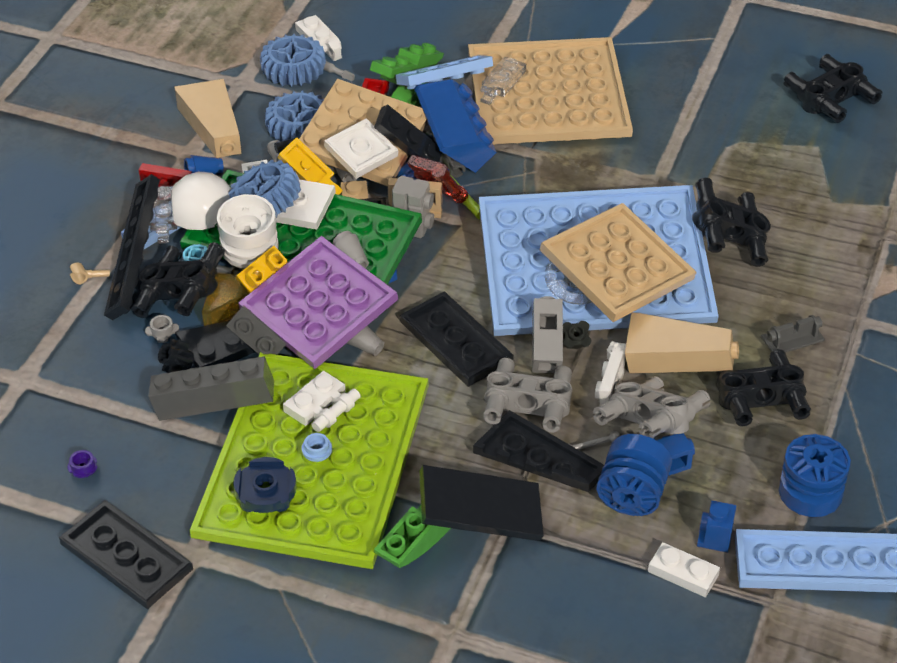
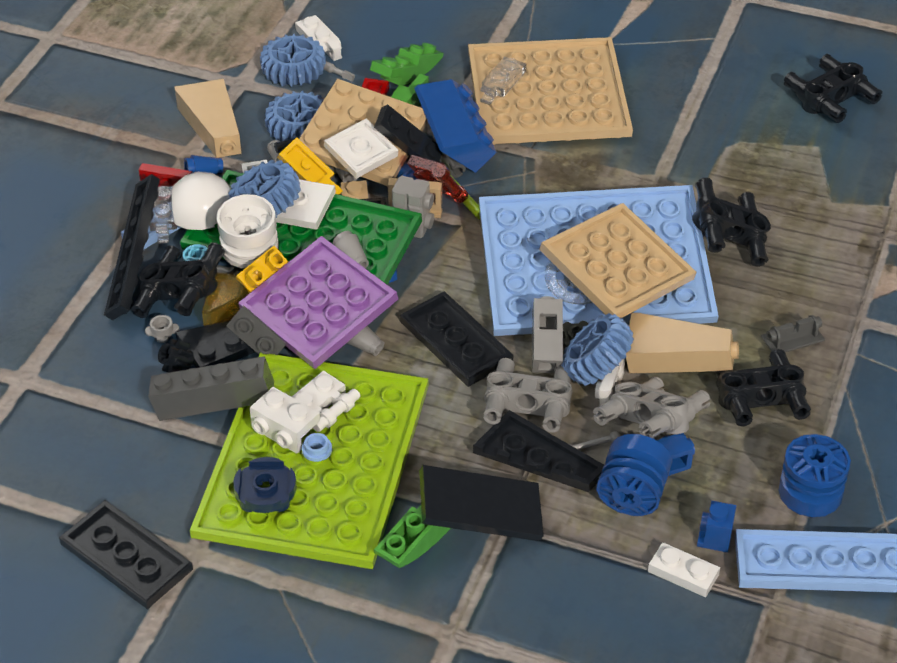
(80, 275): tan hand -> none
(82, 464): dark purple plate -> none
(283, 419): none -> white bracket
(452, 69): light blue plate -> none
(597, 349): none -> medium blue gear

